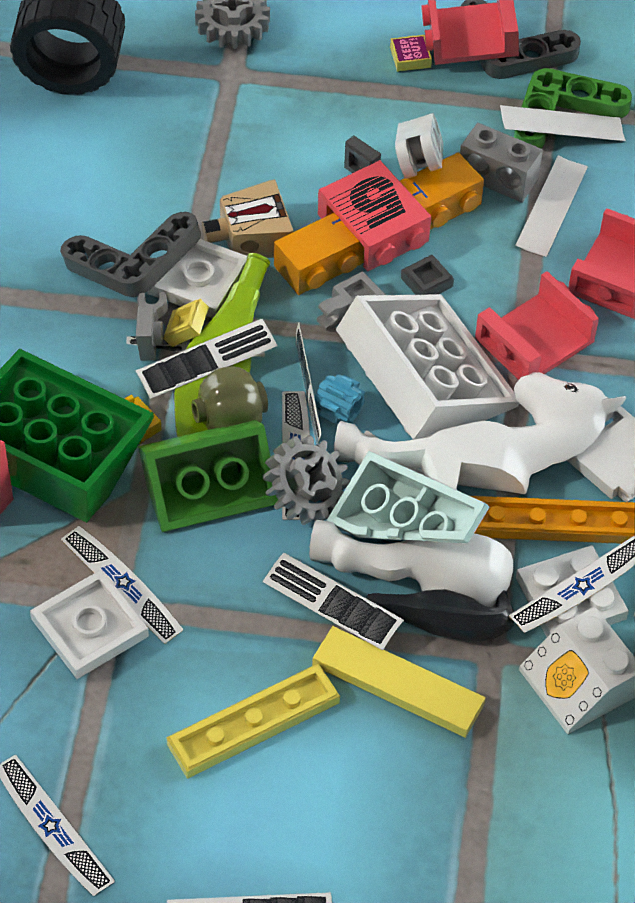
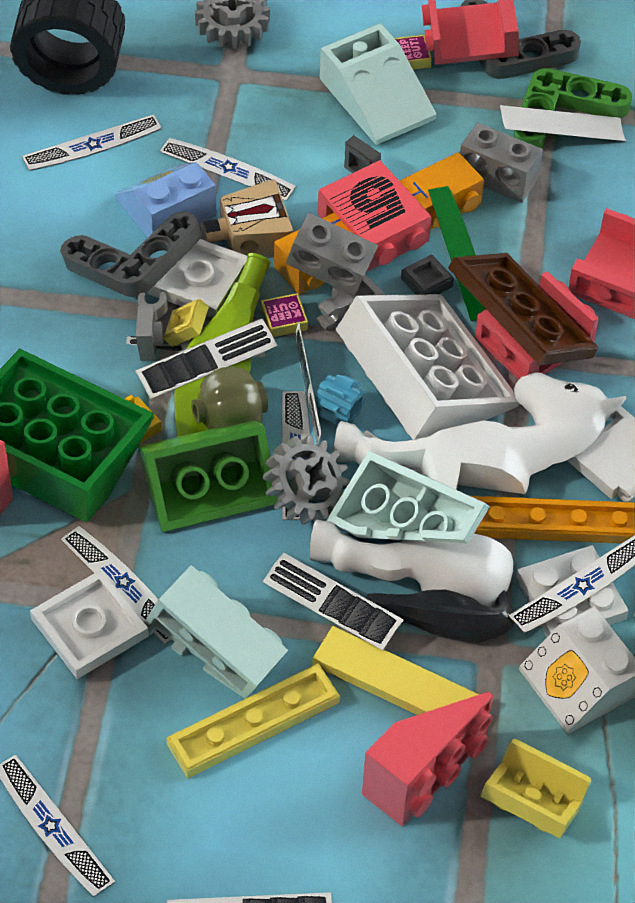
(92, 143): none -> white sticker
(167, 193): none -> light blue slope
(216, 632): none -> light aqua wedge
(224, 165): none -> white sticker
(284, 314): none -> tile
(331, 254): none -> light grey brick
(375, 84): none -> light aqua slope
(419, 145): white piece -> none
(423, 754): none -> coral slope
(455, 238): none -> green sticker
(523, 308): none -> reddish brown tile
(537, 788): none -> light yellow bracket
(551, 206): white sticker -> none

